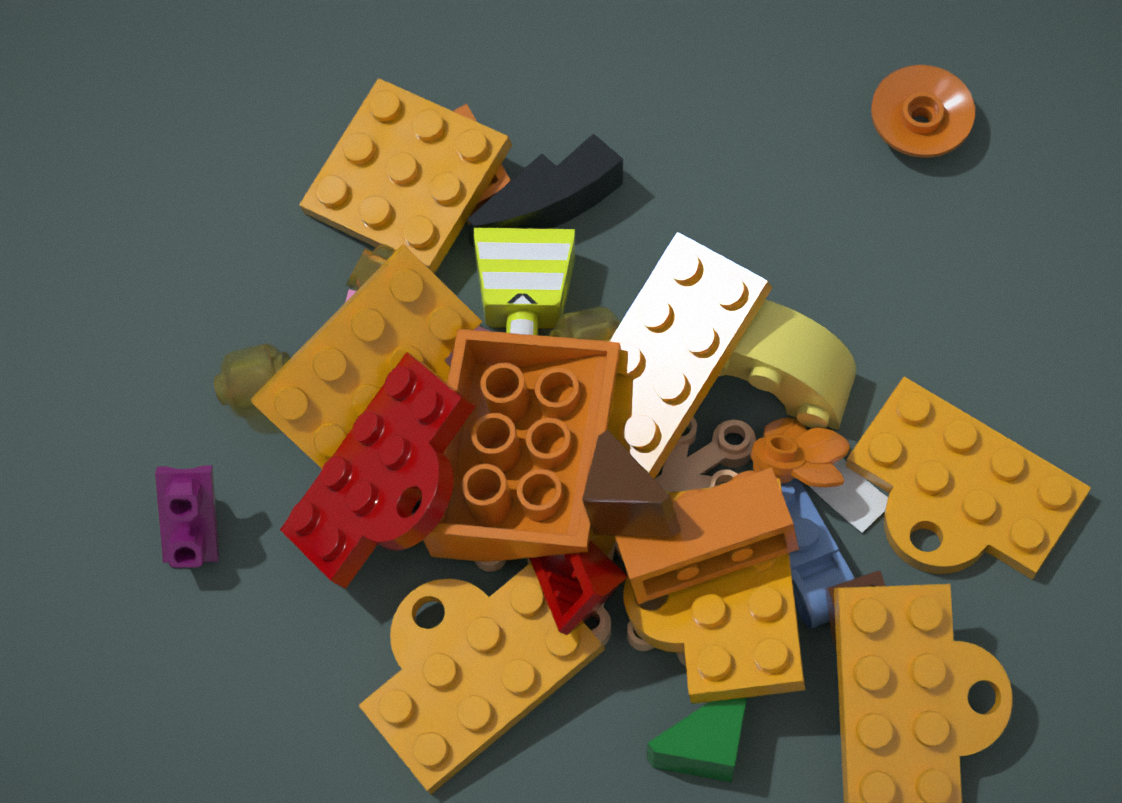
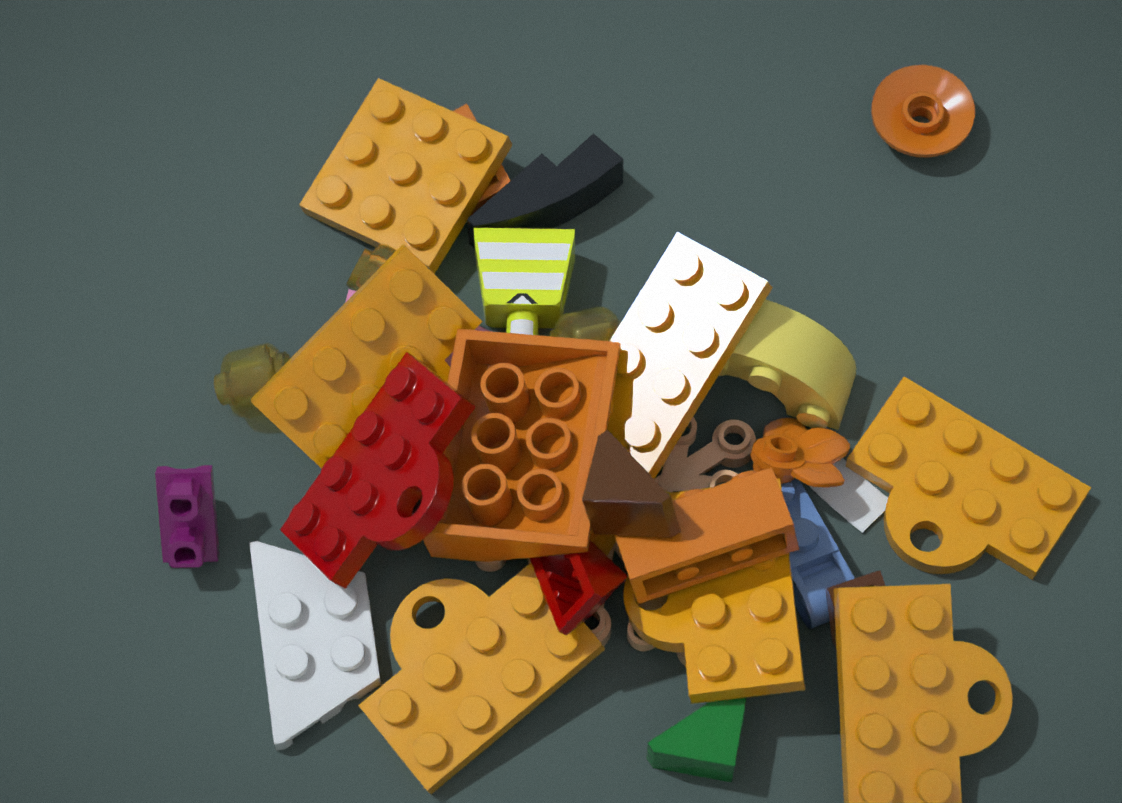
(312, 640): none -> white wing

